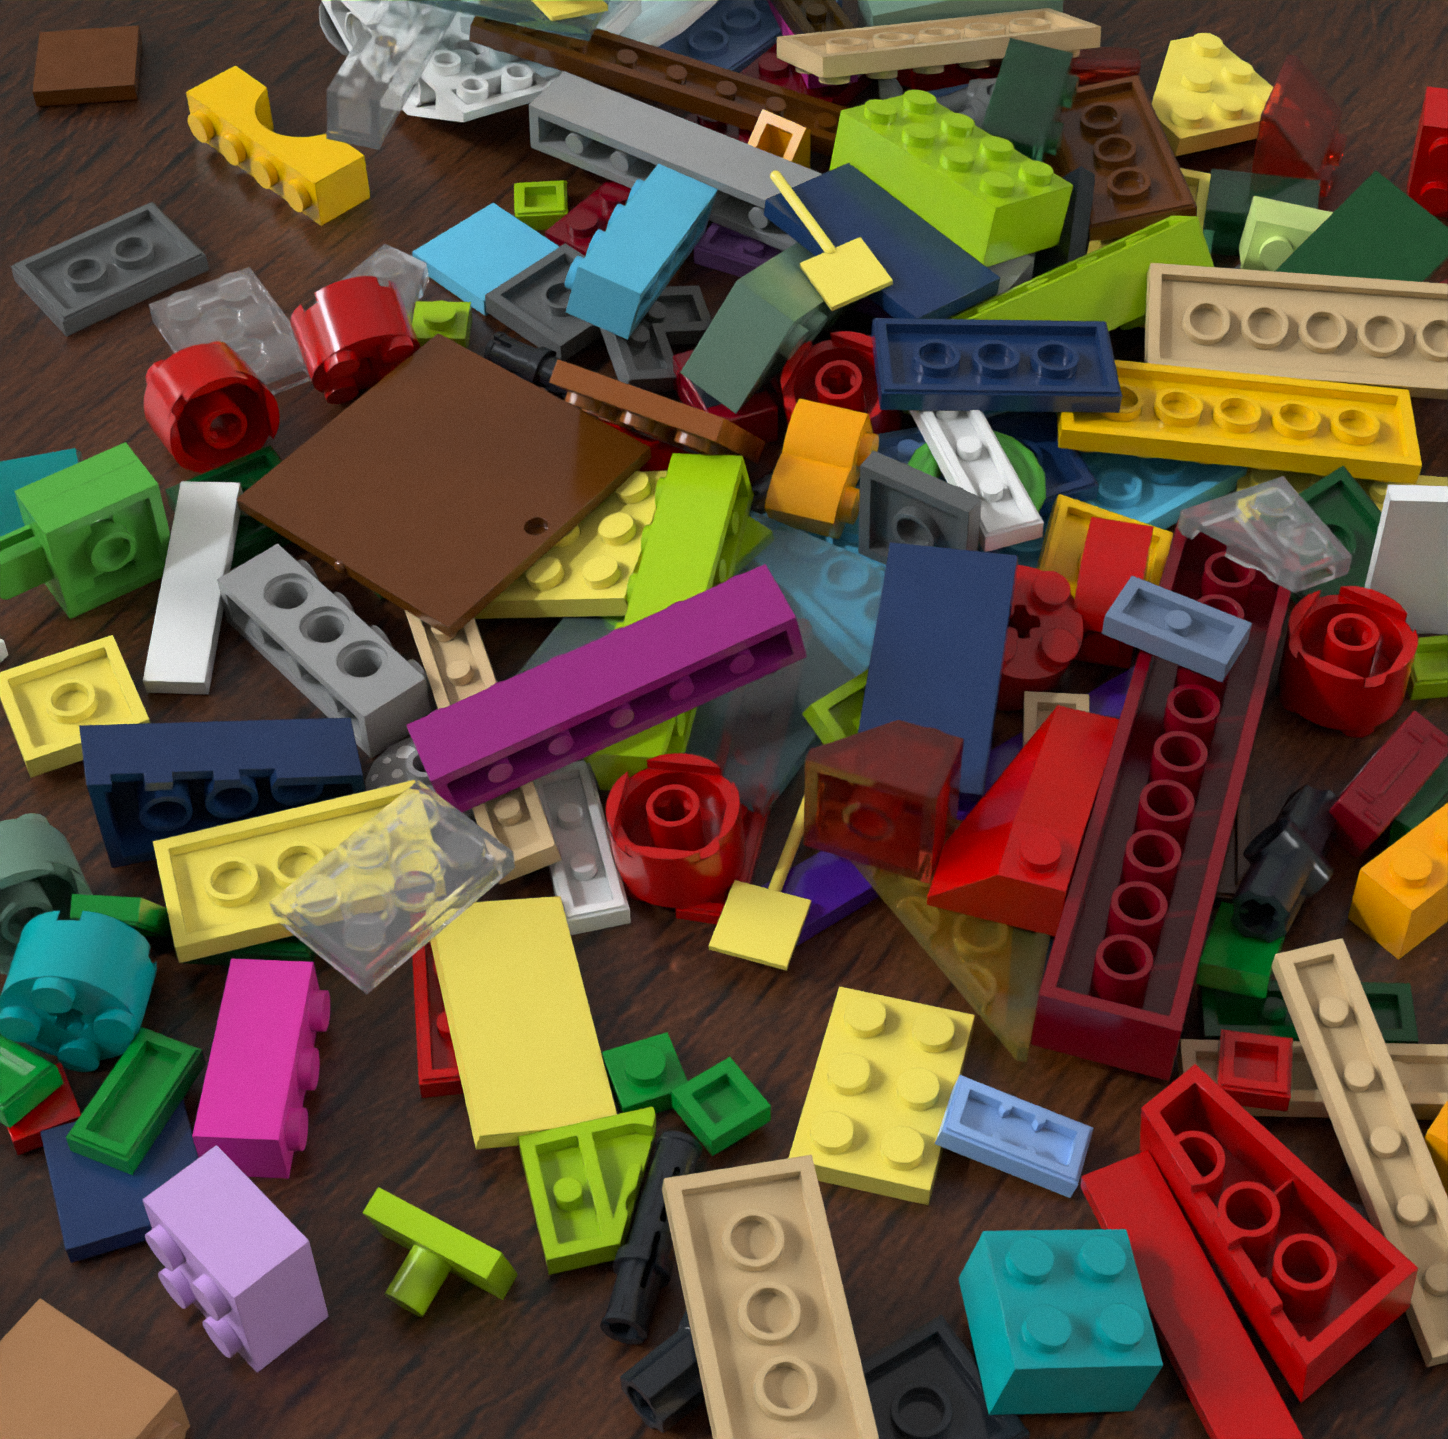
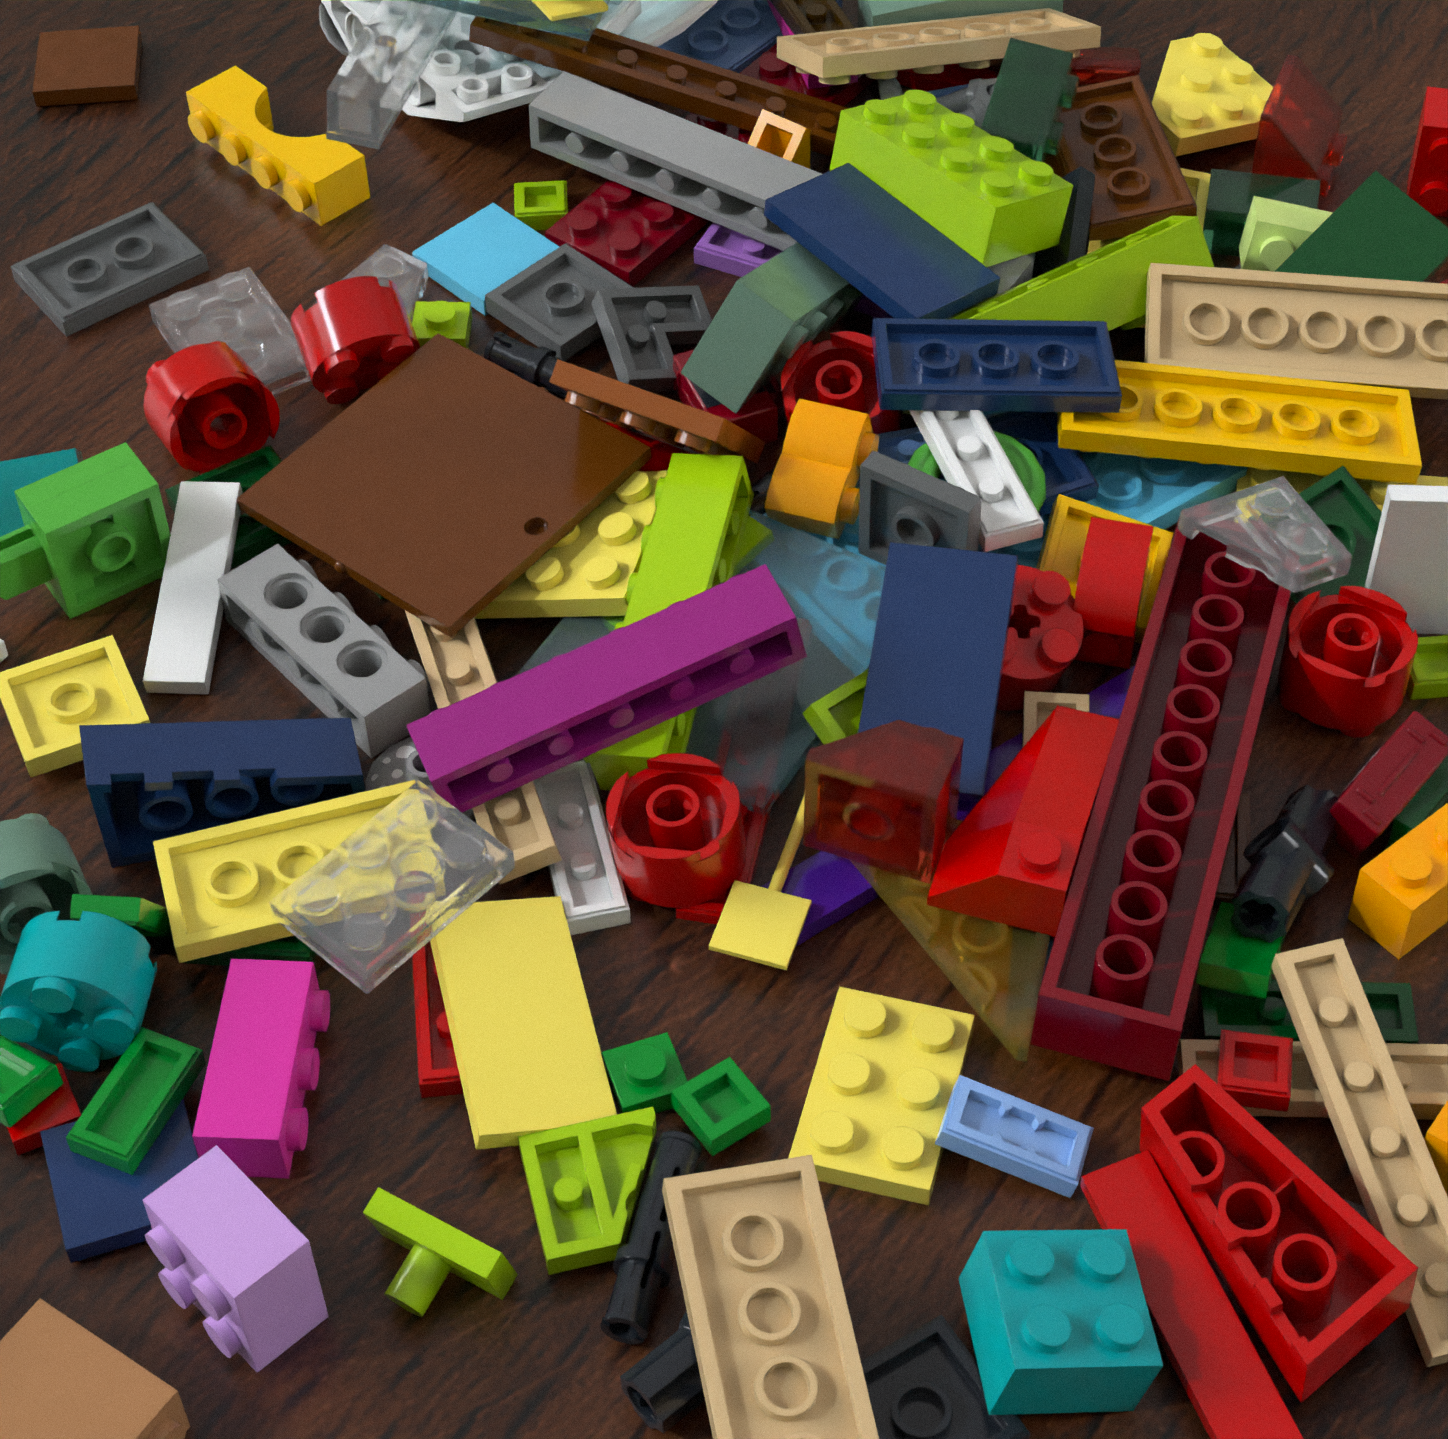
(639, 250): medium azure brick -> none
(840, 272): light yellow piece -> none
(1176, 628): sand blue plate -> none

